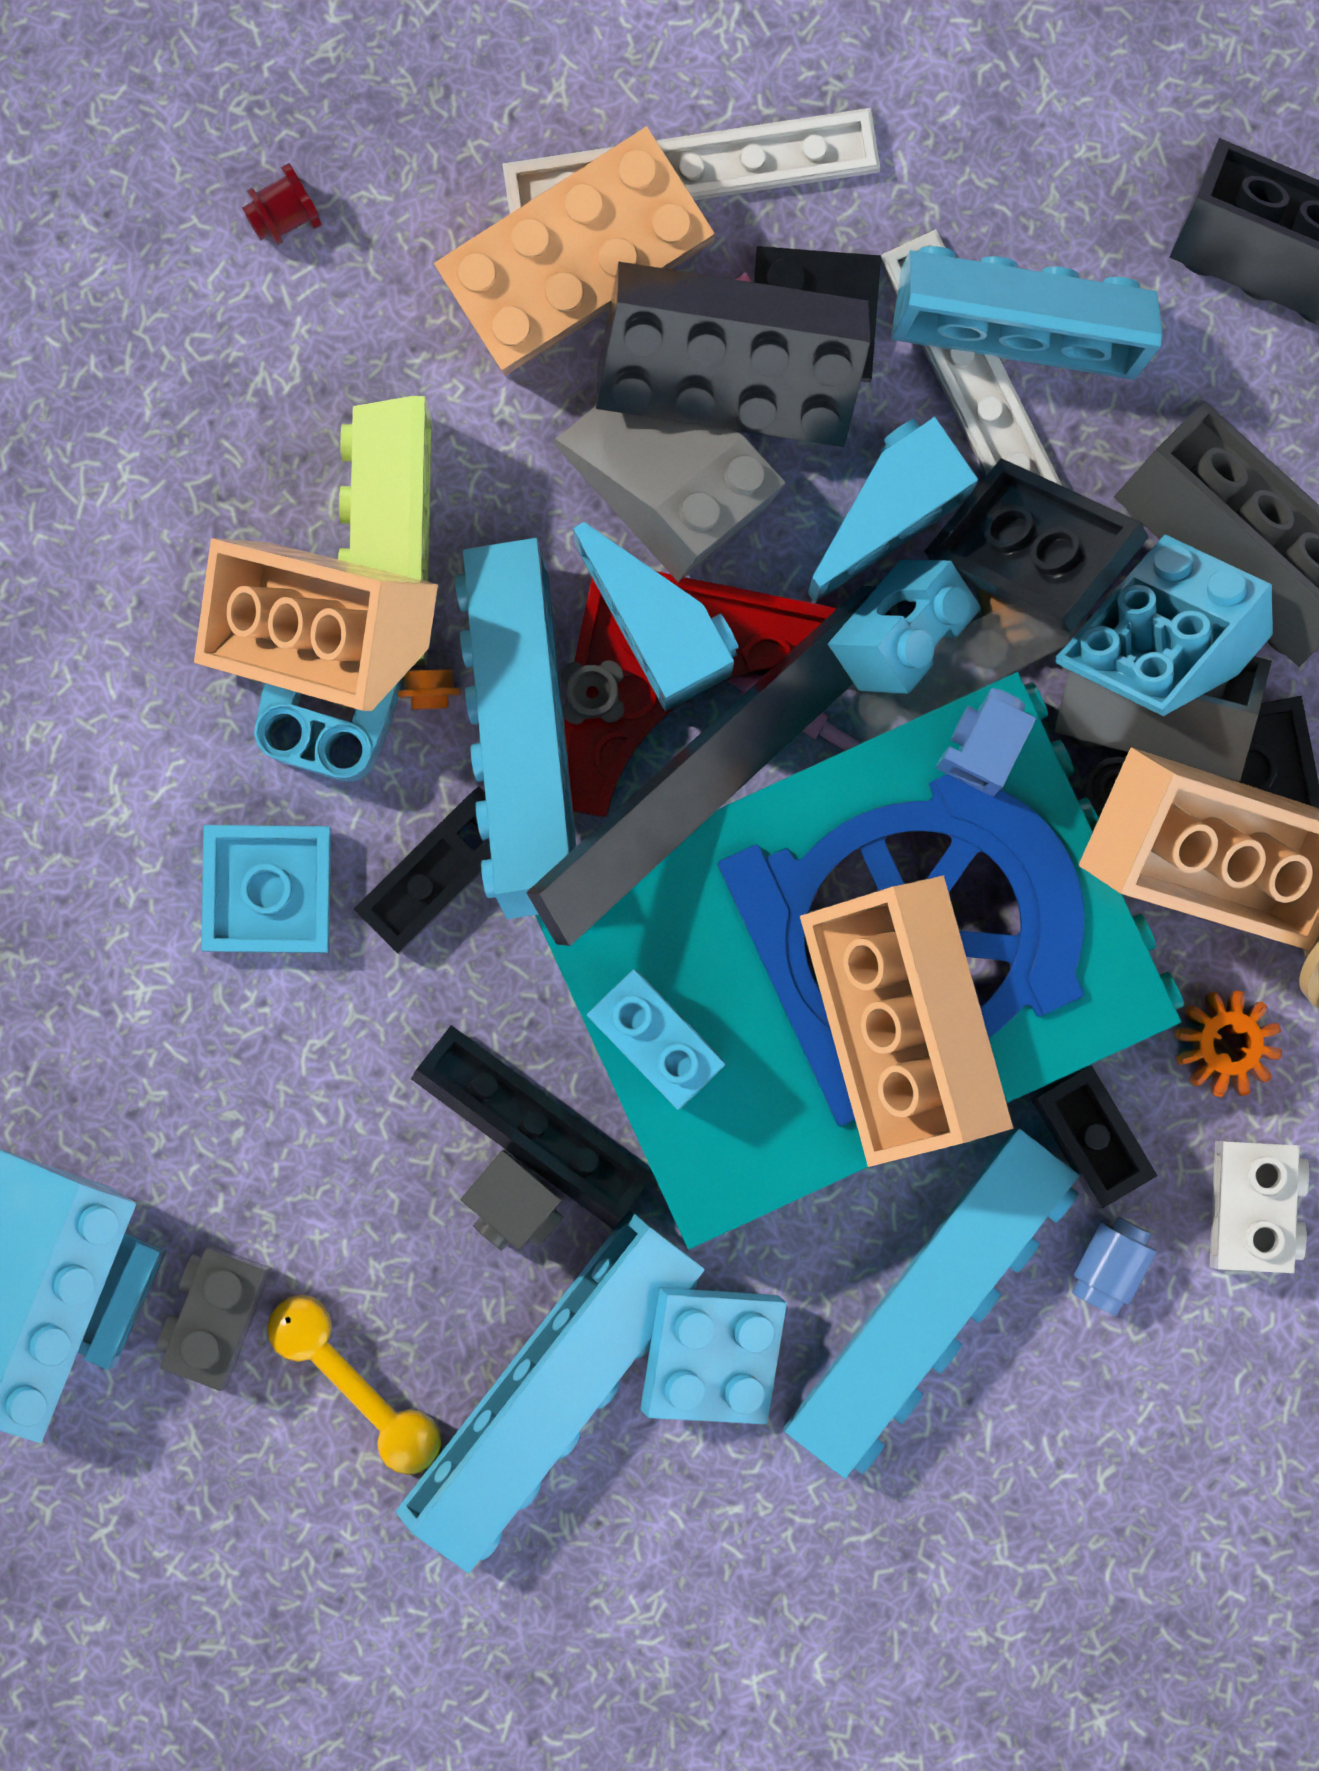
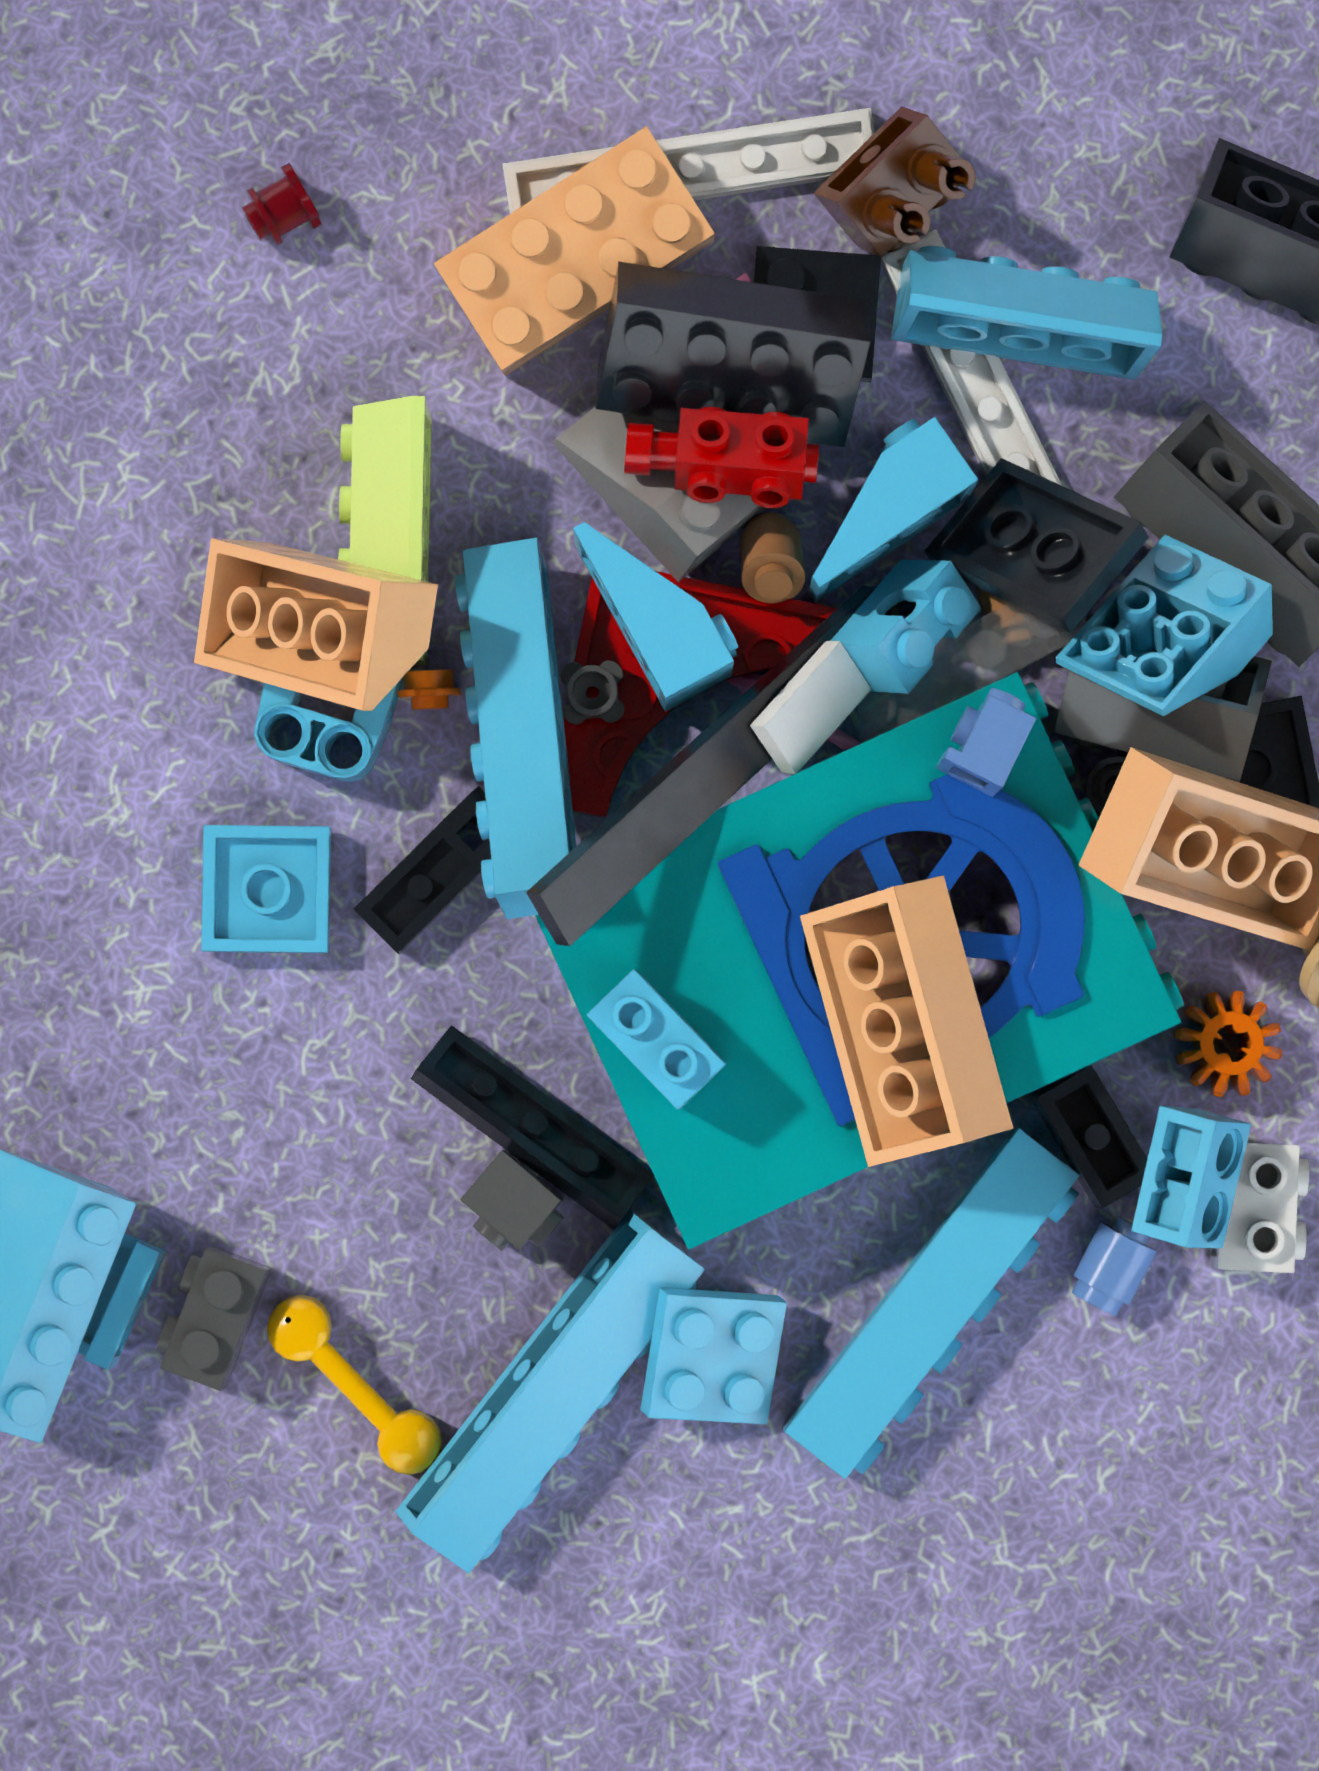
(728, 455): none -> red brick
(771, 558): none -> medium nougat brick
(810, 707): none -> white tile
(895, 182): none -> reddish brown brick
(1191, 1177): none -> medium azure brick

